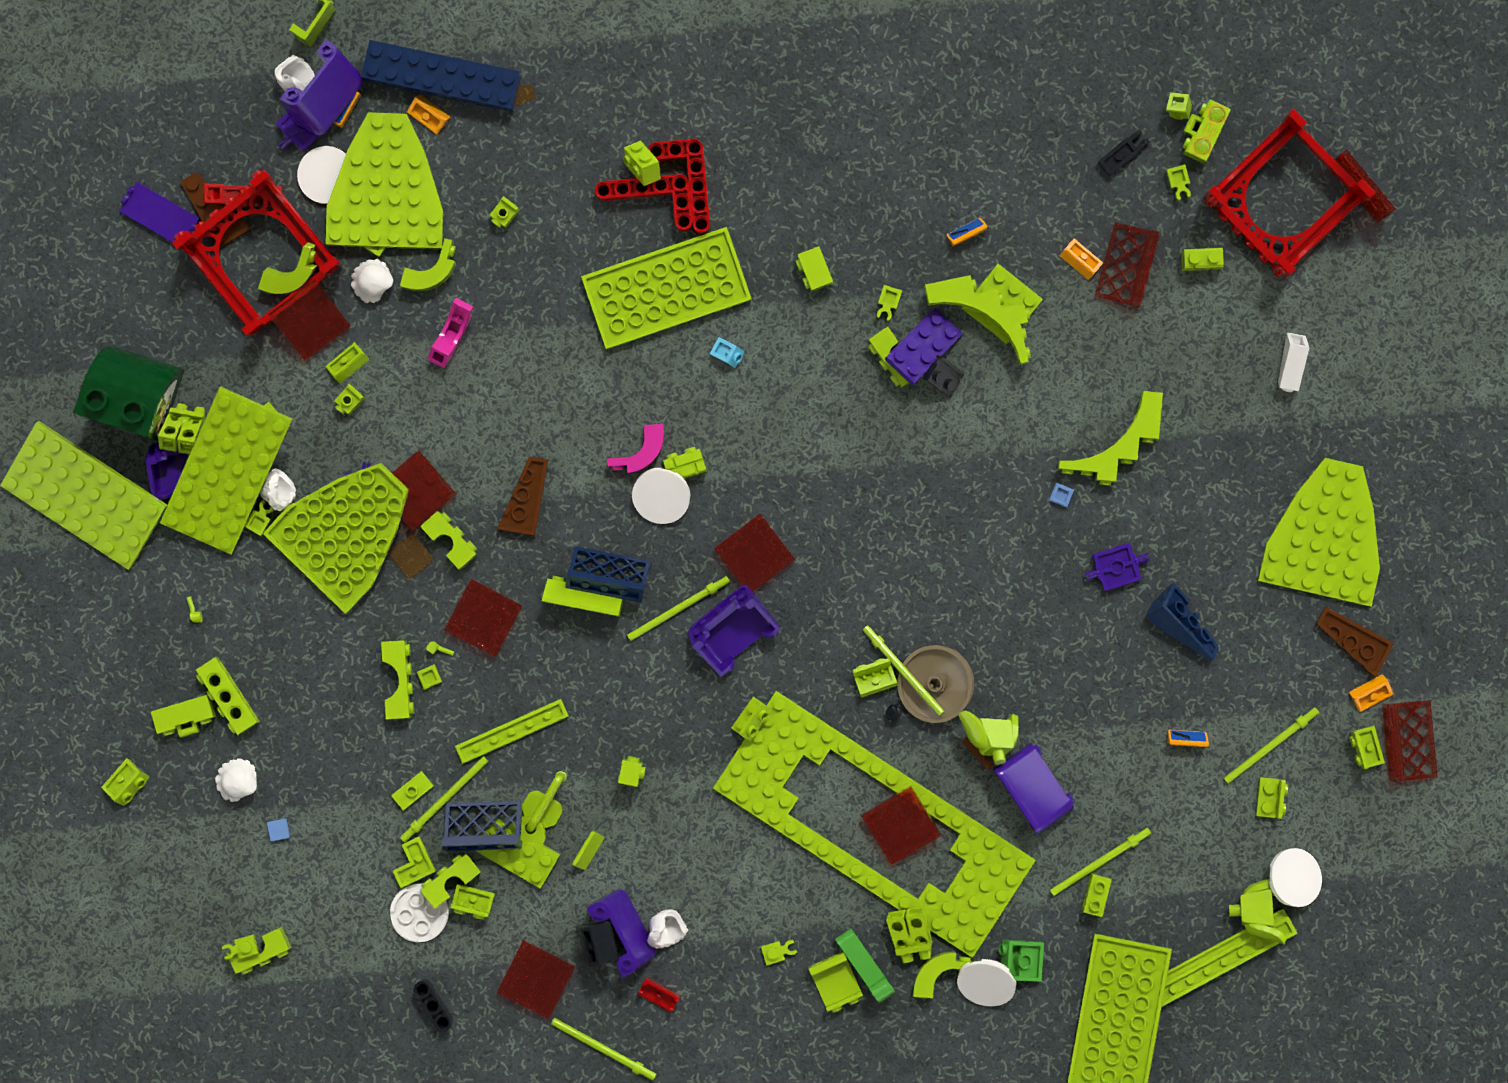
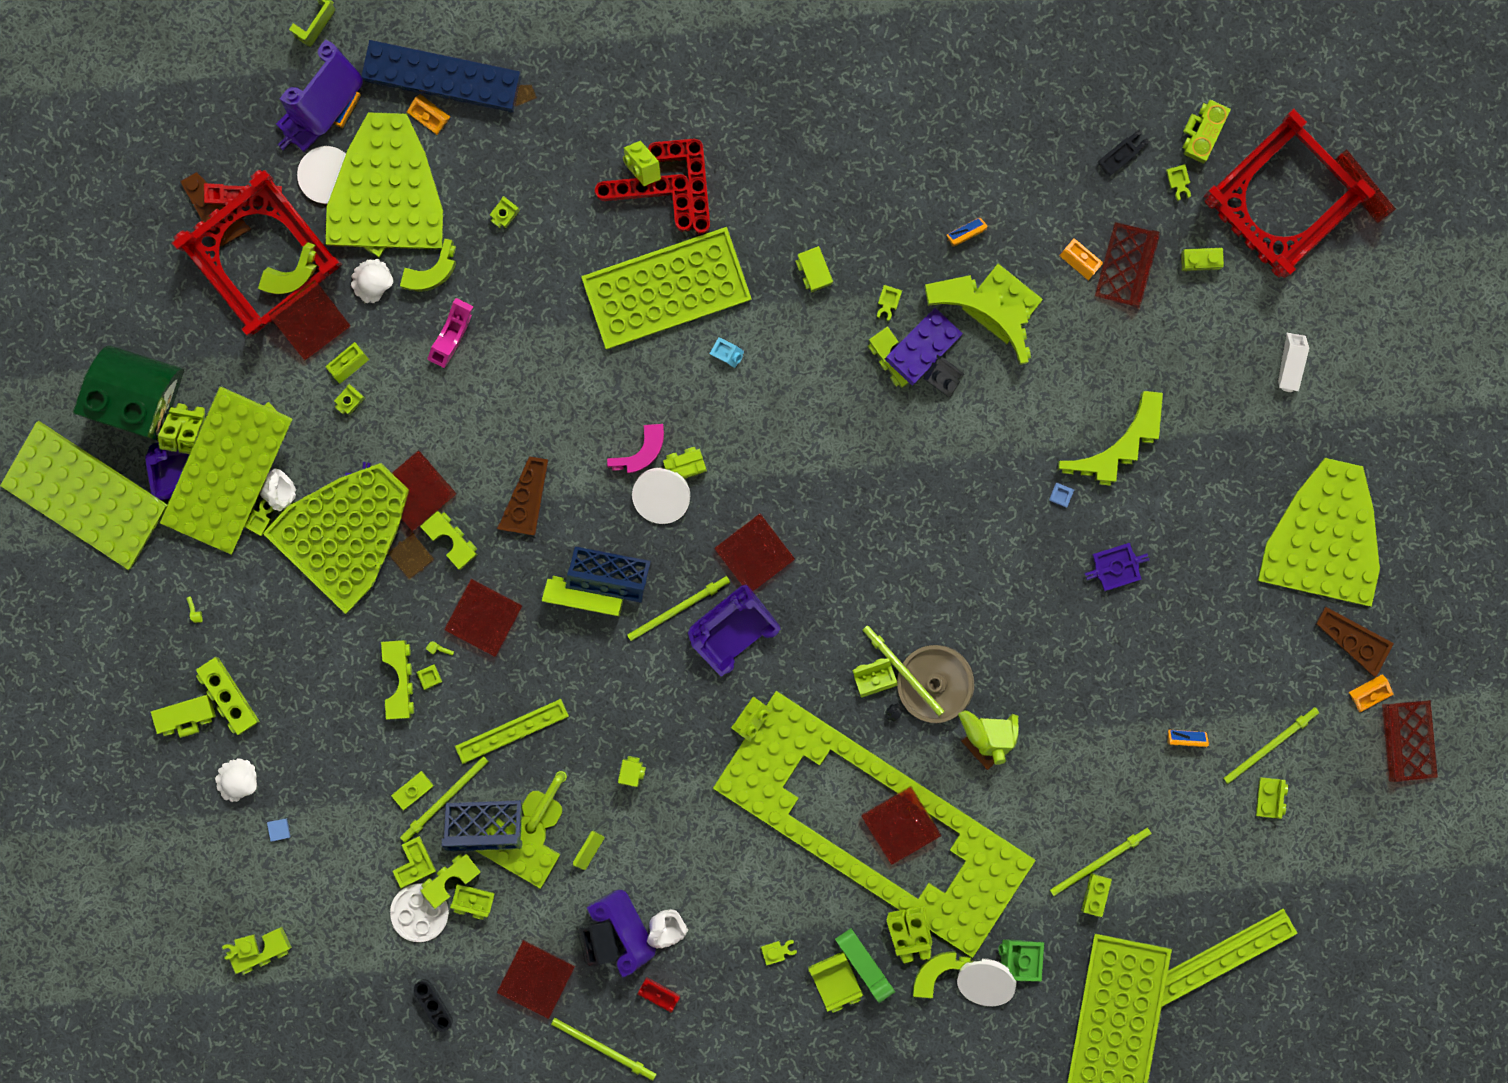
(125, 782): lime bracket -> none
(157, 212): dark purple brick -> none
(294, 73): white hair -> none
(1034, 788): dark purple windscreen -> none
(1175, 618): dark blue wedge -> none
(1177, 109): lime brick -> none
(1257, 911): lime torso -> none
(1295, 877): white tile -> none
(1367, 747): lime bracket -> none

